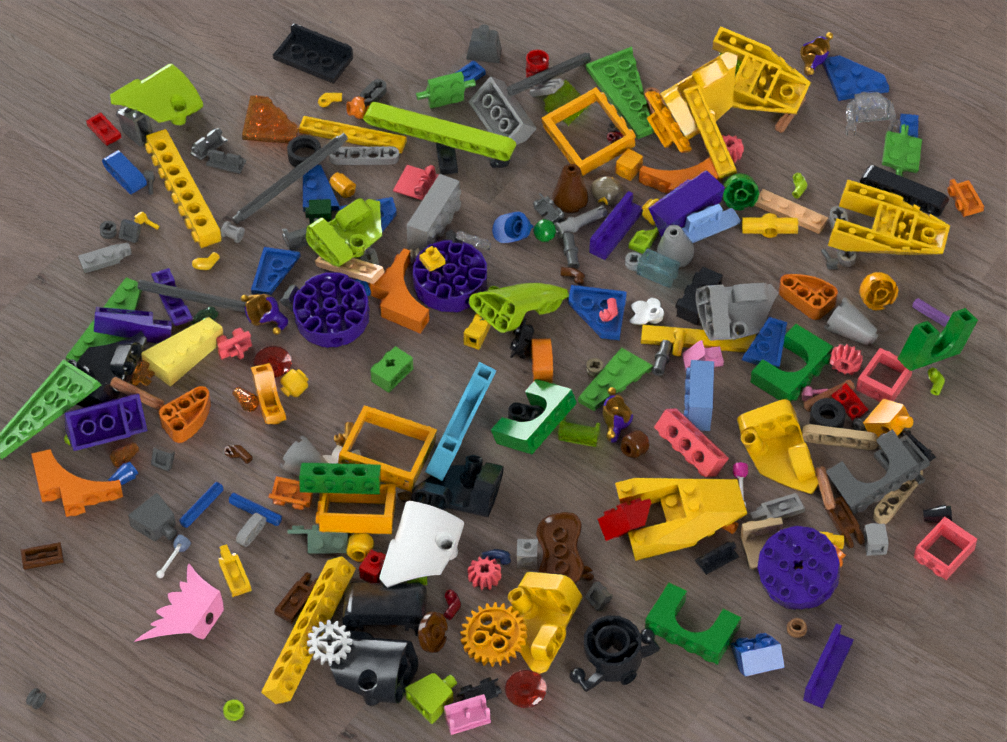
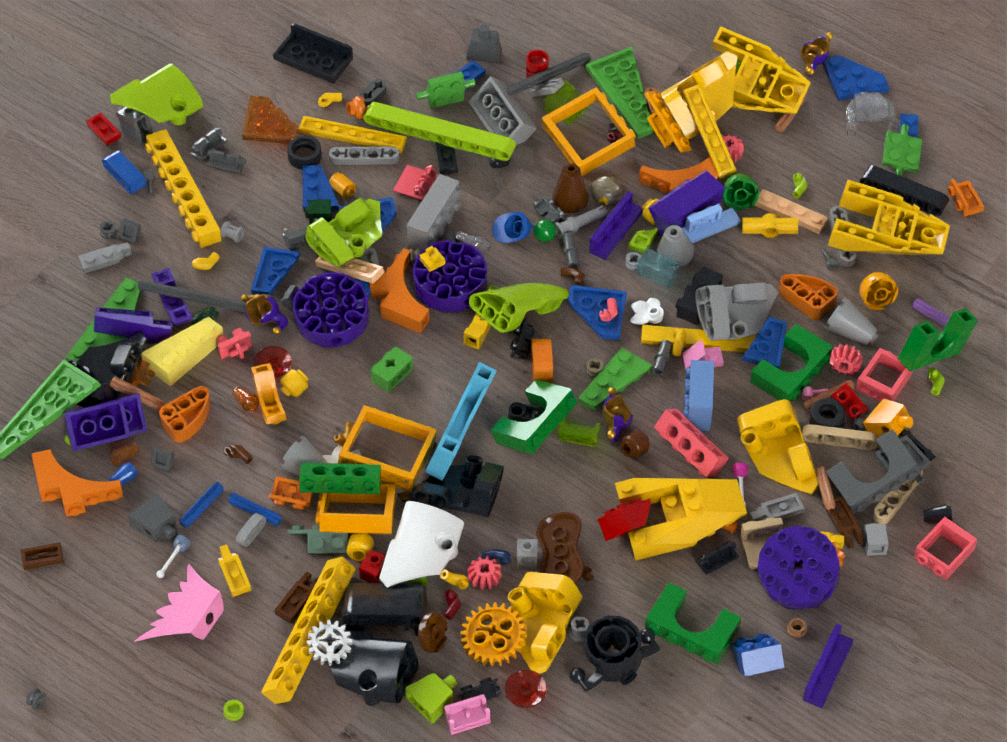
(142, 218): yellow hand -> none
(290, 178): dark grey piece -> none
(455, 579): none -> yellow arm
(578, 629): none -> light grey bush
(598, 596): dark grey tile -> none
(629, 164): light orange brick -> none

